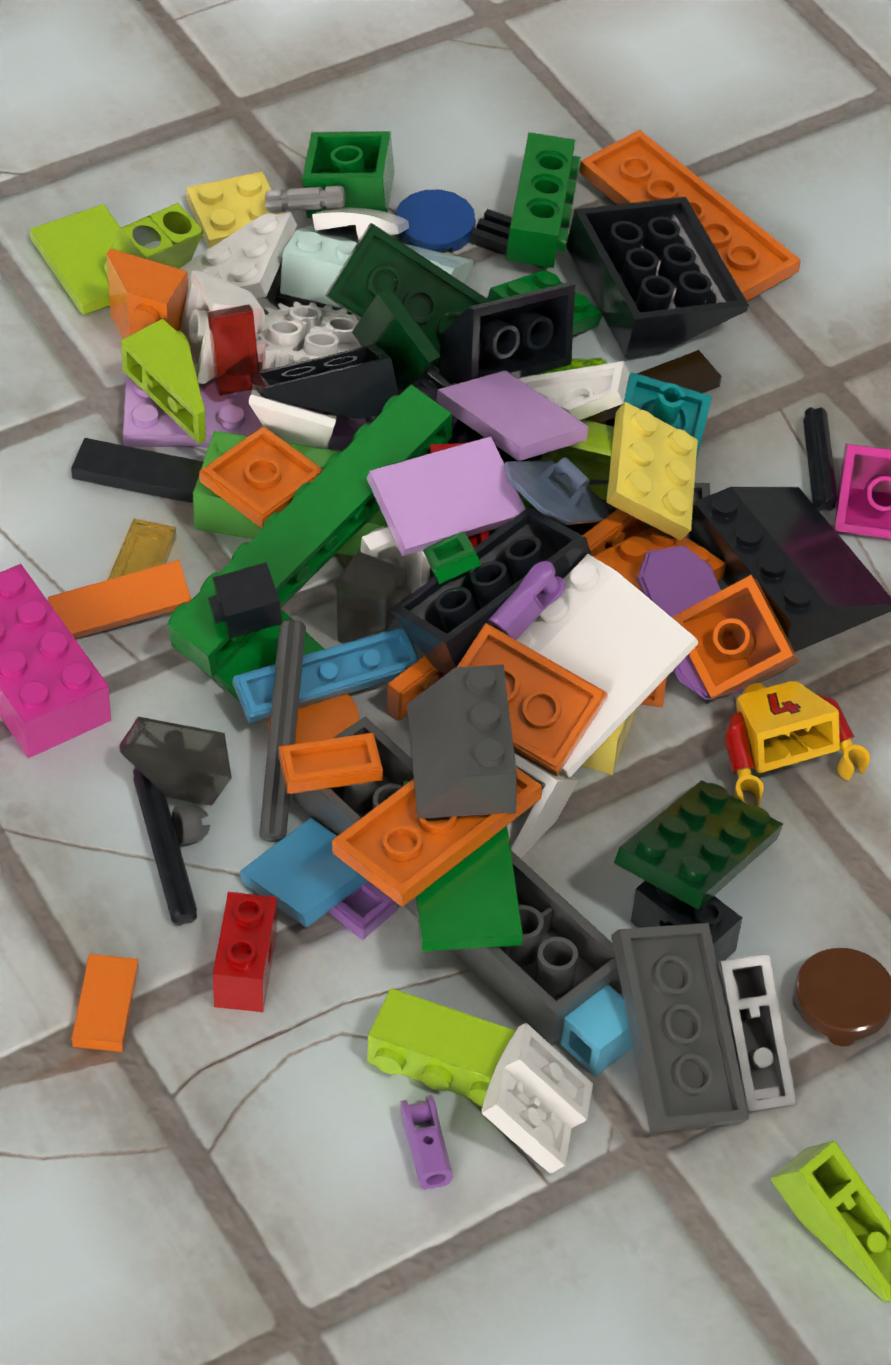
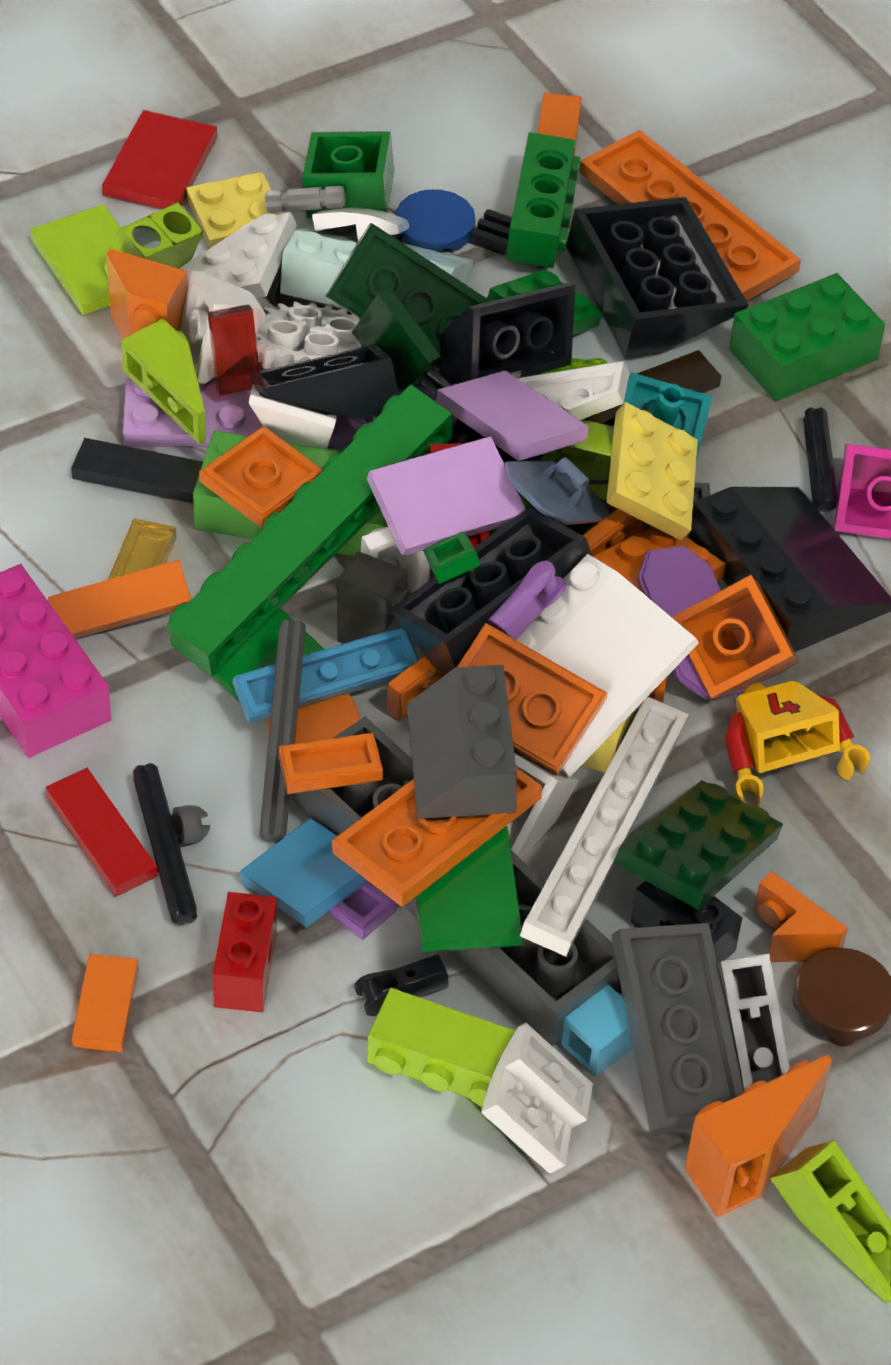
(101, 832): none -> red tile
(159, 160): none -> red tile
(179, 759): clear smoke slope -> none
(245, 601): black brick -> none
(414, 978): none -> black bar
(426, 1143): medium lavender bar -> none
(560, 116): none -> orange tile
(604, 827): none -> white plate
(751, 1136): none -> orange slope
(800, 922): none -> orange slope
(806, 336): none -> green brick

